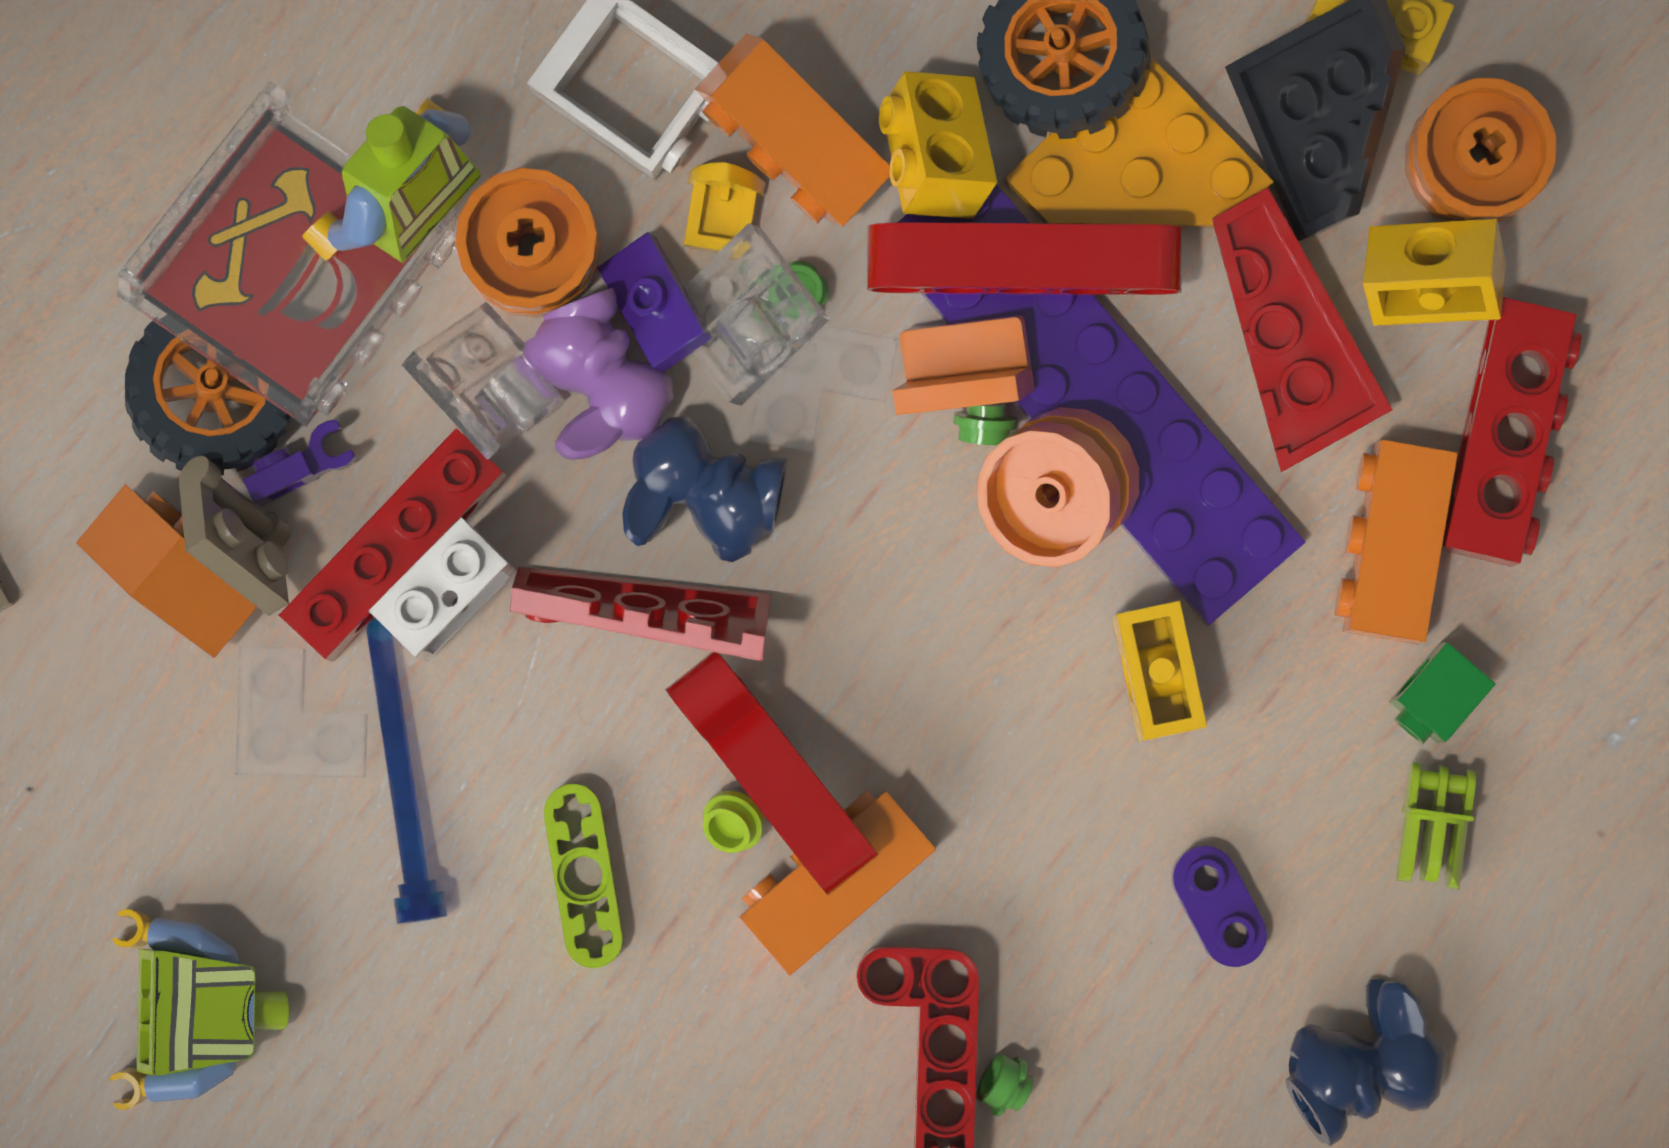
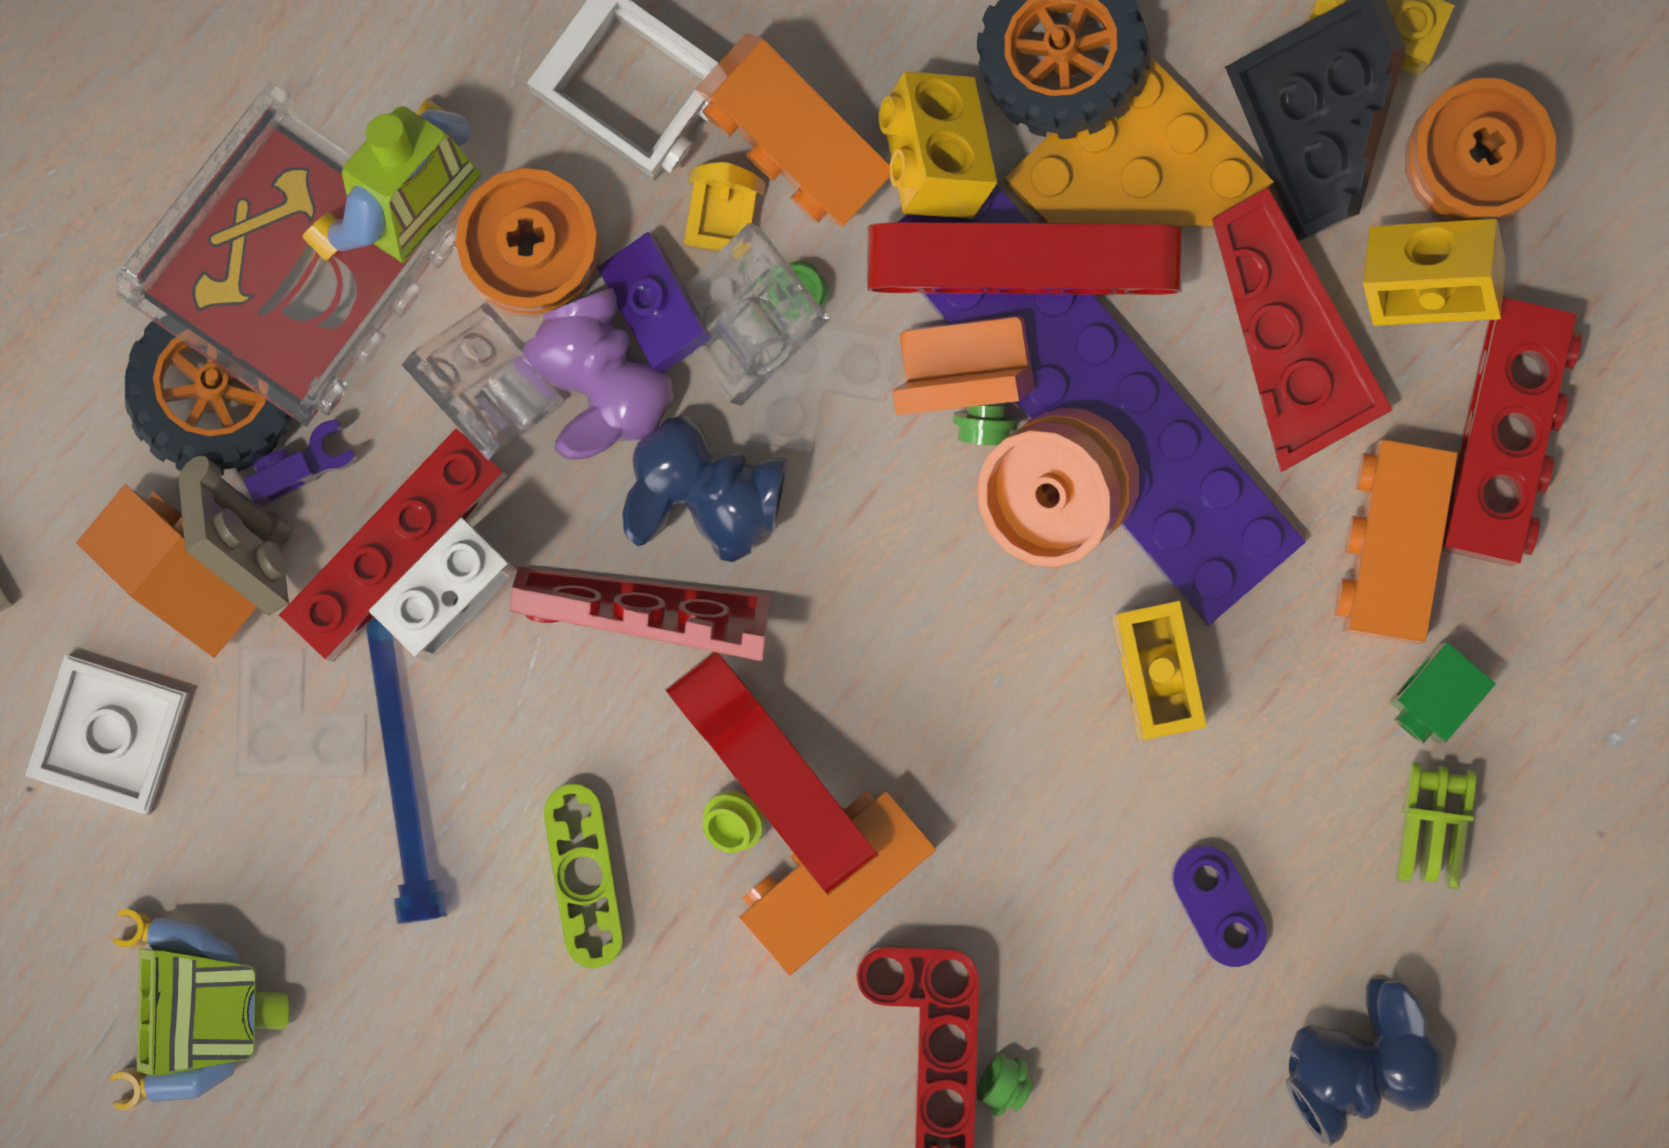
(107, 734): none -> white tile

